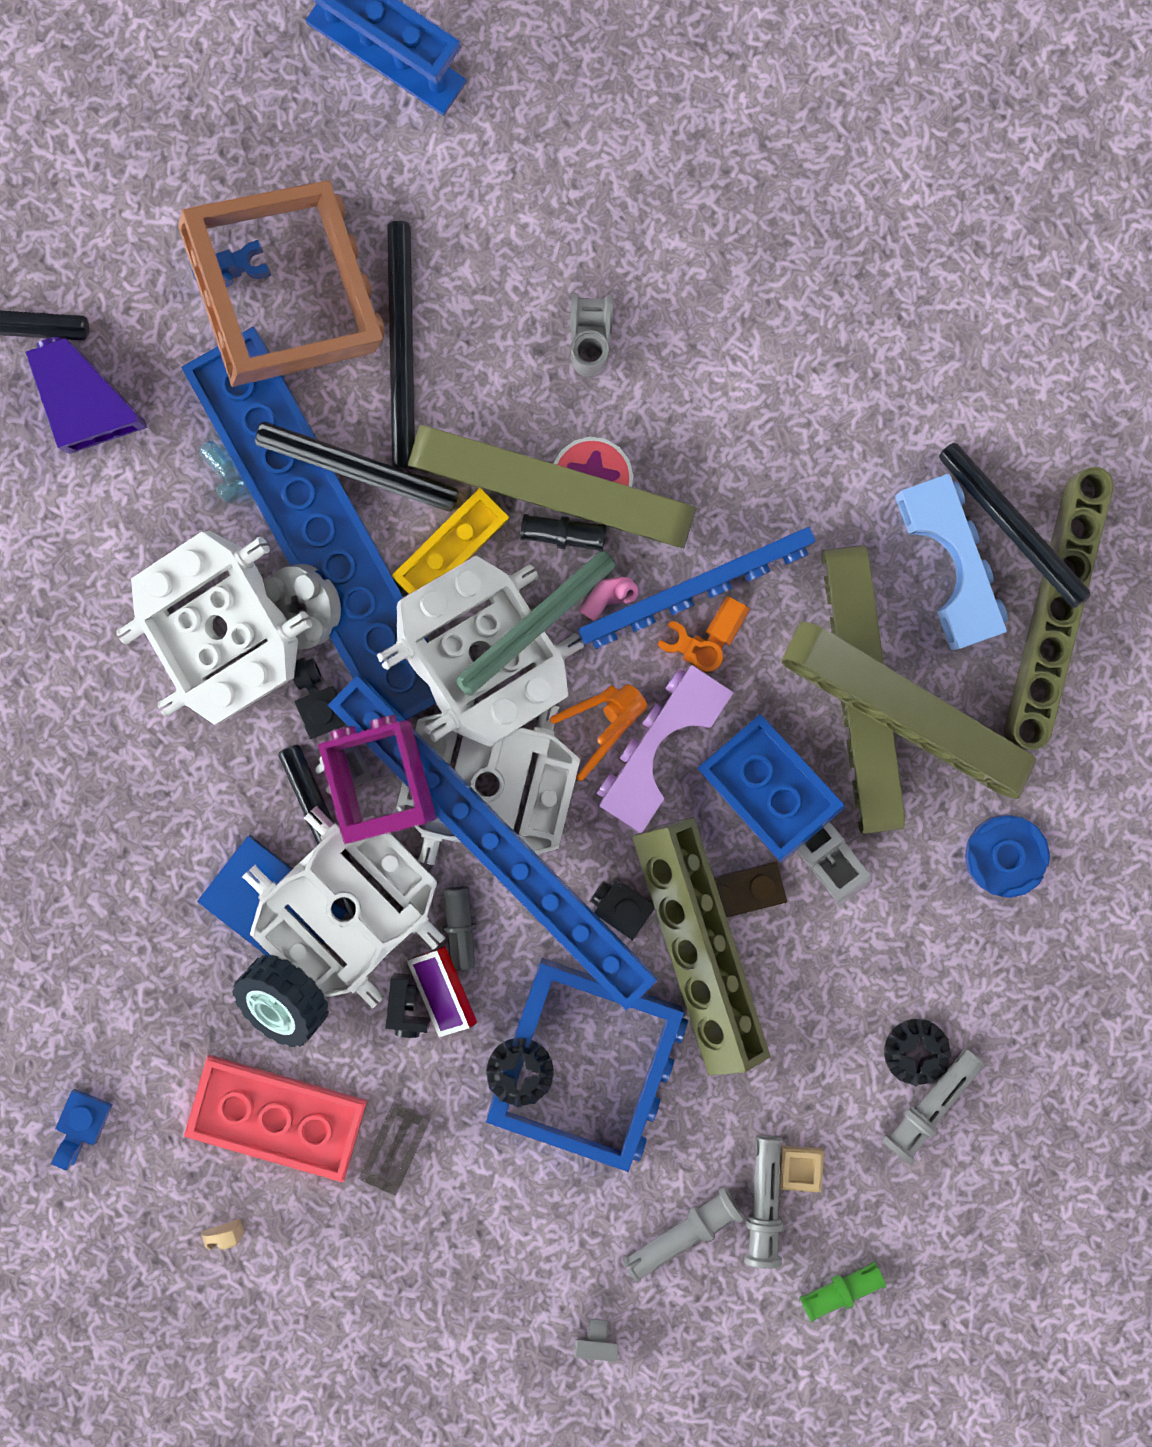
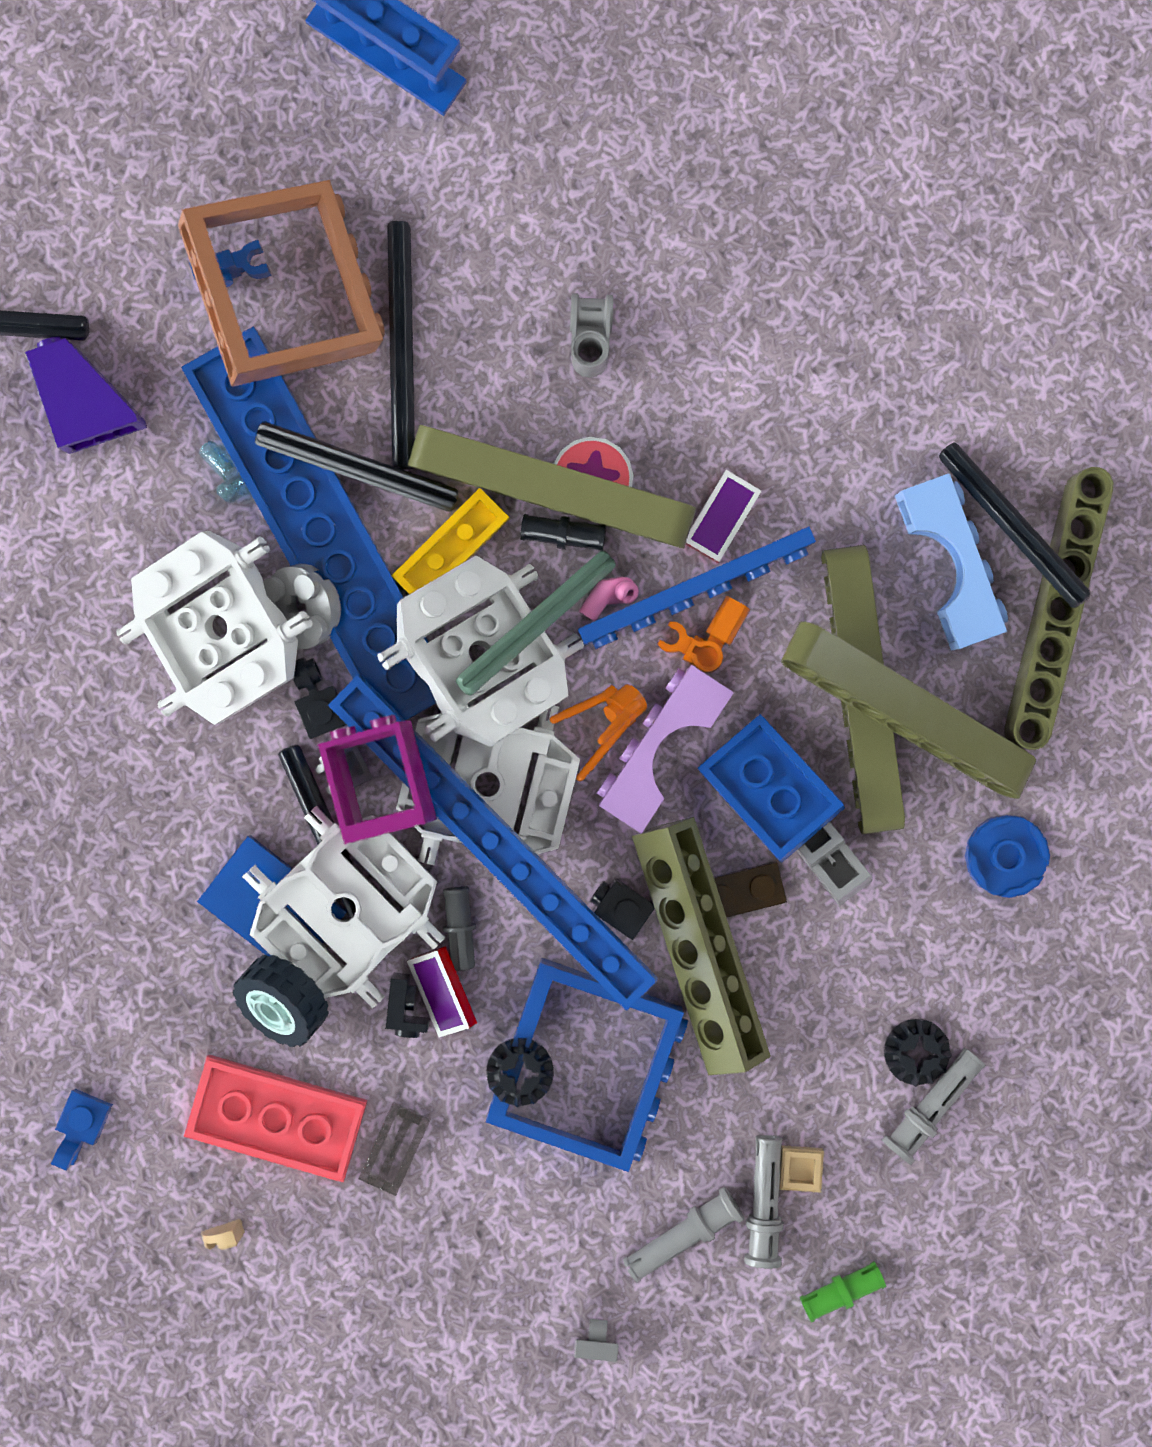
(722, 516): none -> dark purple tile

